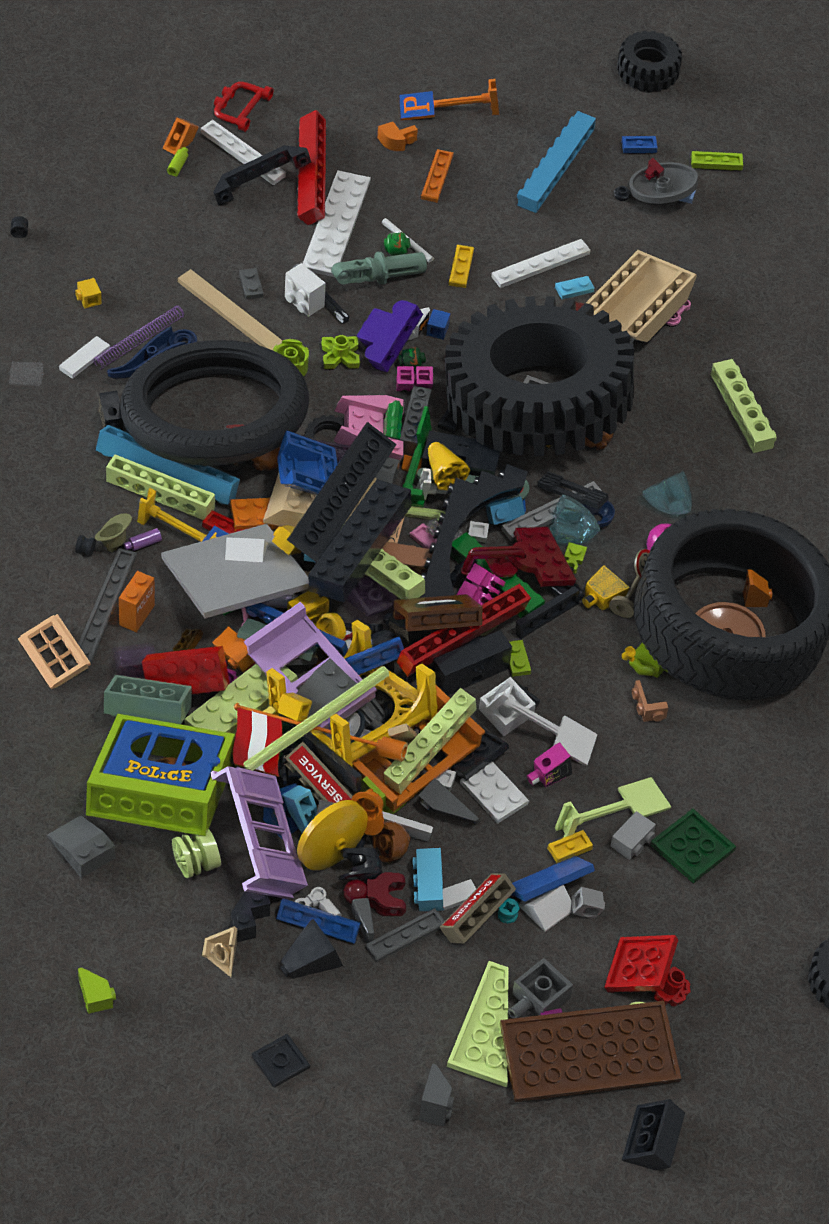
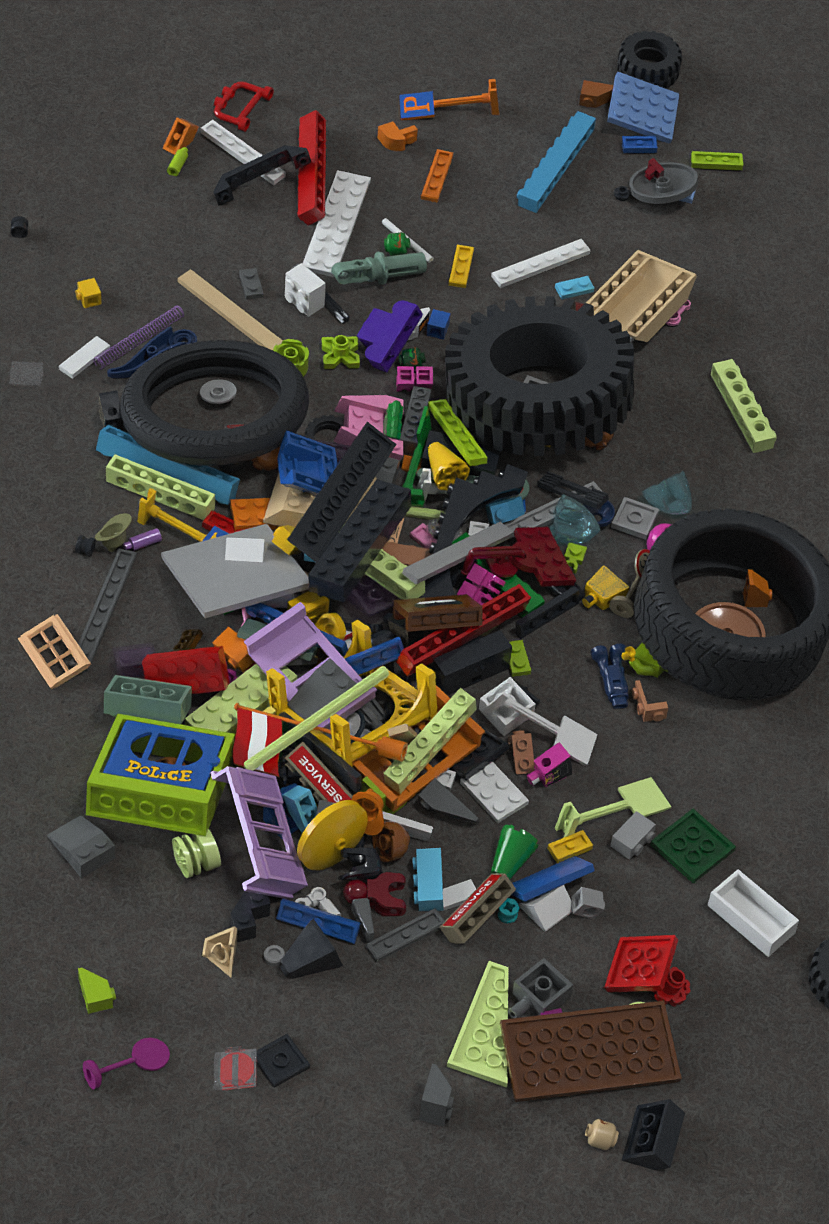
(136, 601): orange brick -> none
(147, 1054): none -> magenta piece
(218, 391): none -> light grey dish
(235, 1068): none -> clear piece
(274, 955): none -> light grey tile
(294, 706): yellow brick -> none
(456, 553): none -> light grey tile
(457, 432): none -> lime plate
(513, 850): none -> green cone
(522, 752): none -> nougat bracket
(595, 94): none -> dark orange slope
(601, 1134): none -> tan head
(613, 675): none -> dark blue piece
(635, 518): none -> light grey plate
(643, 107): none -> medium blue plate
(753, 912): none -> white piece

